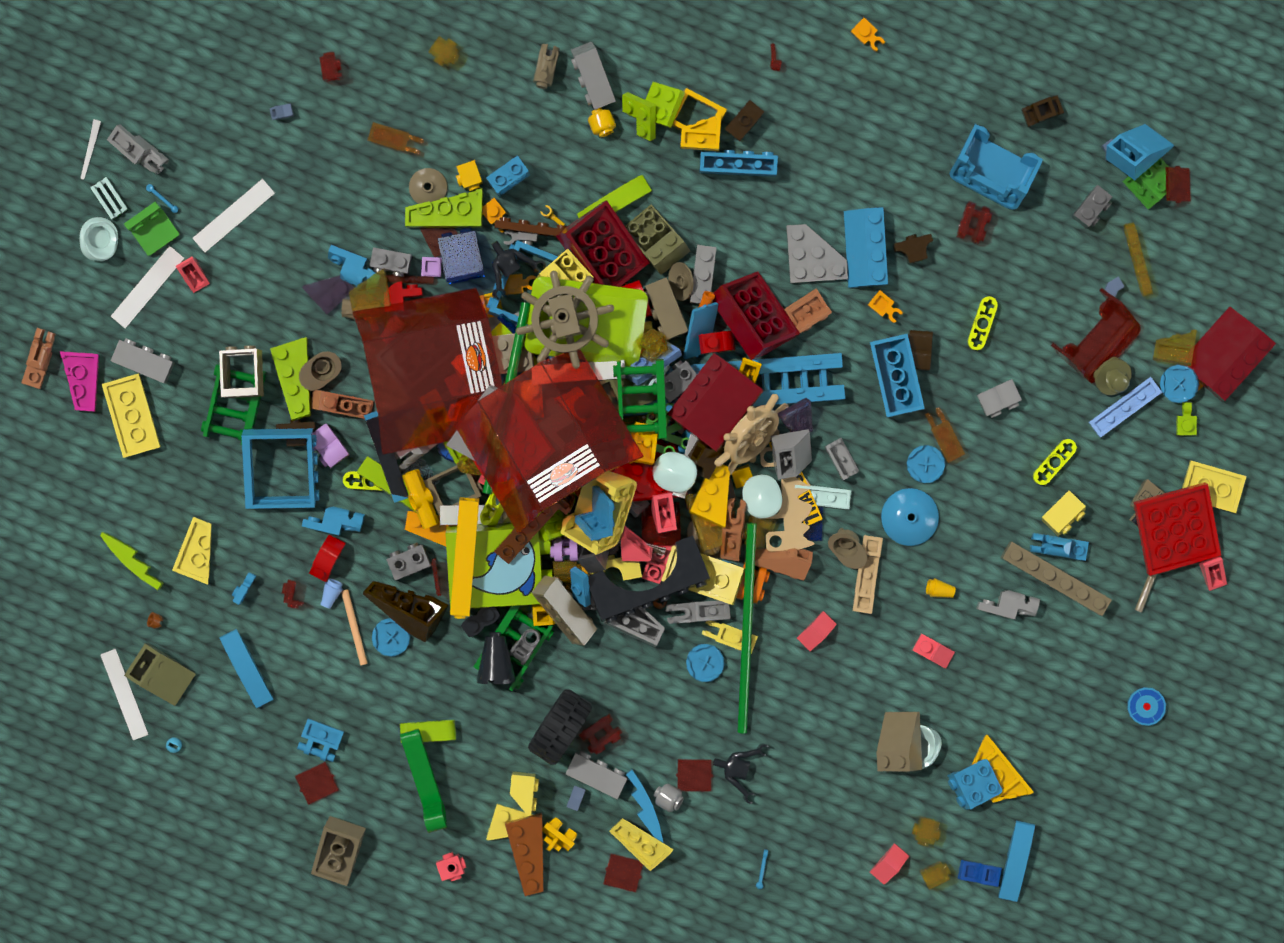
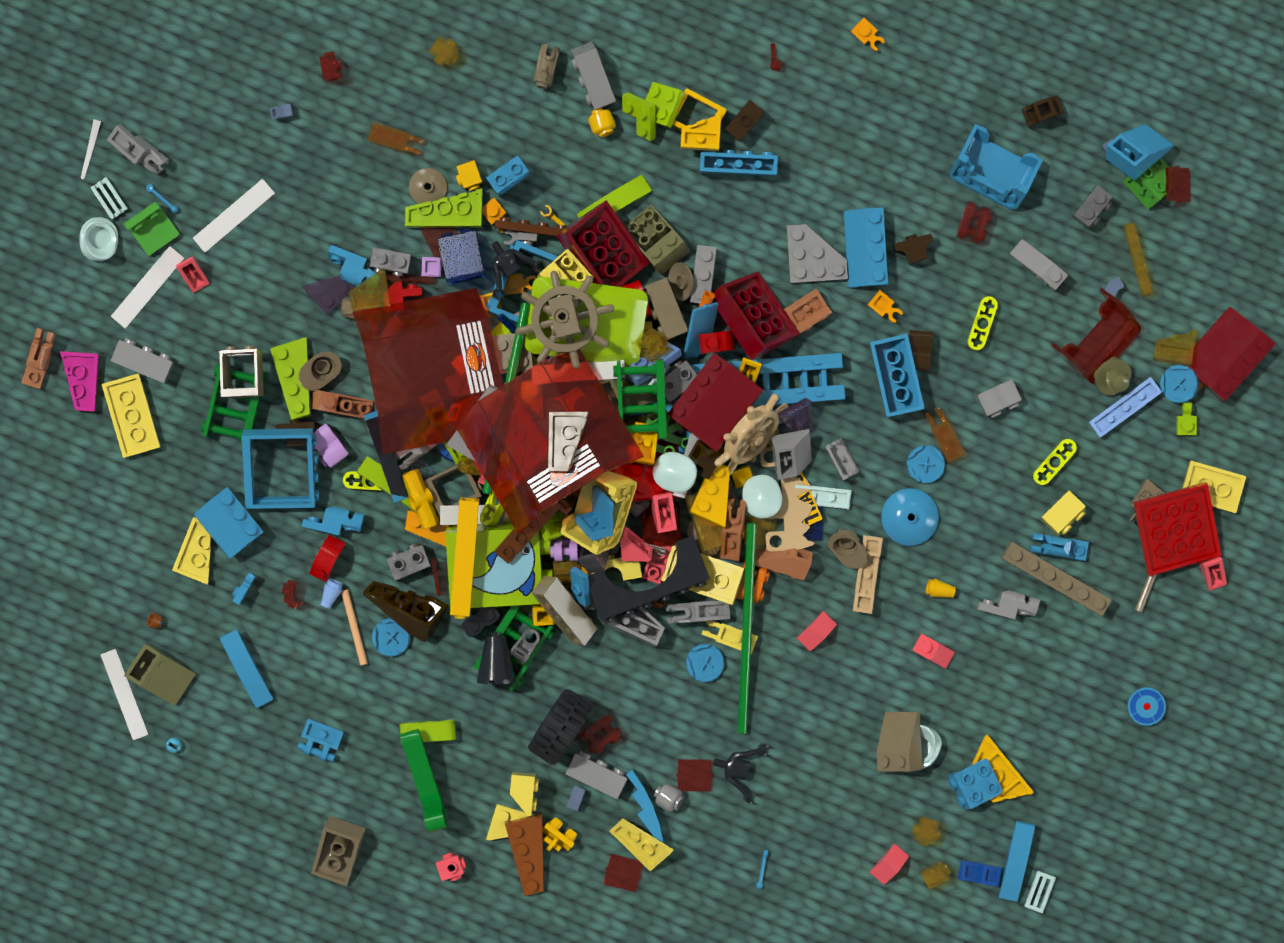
(126, 555): lime slope -> none
(228, 523): none -> dark azure slope
(316, 783): clear red piece -> none
(564, 437): none -> wing
(1038, 265): none -> light grey slope
(1045, 876): none -> light aqua tile

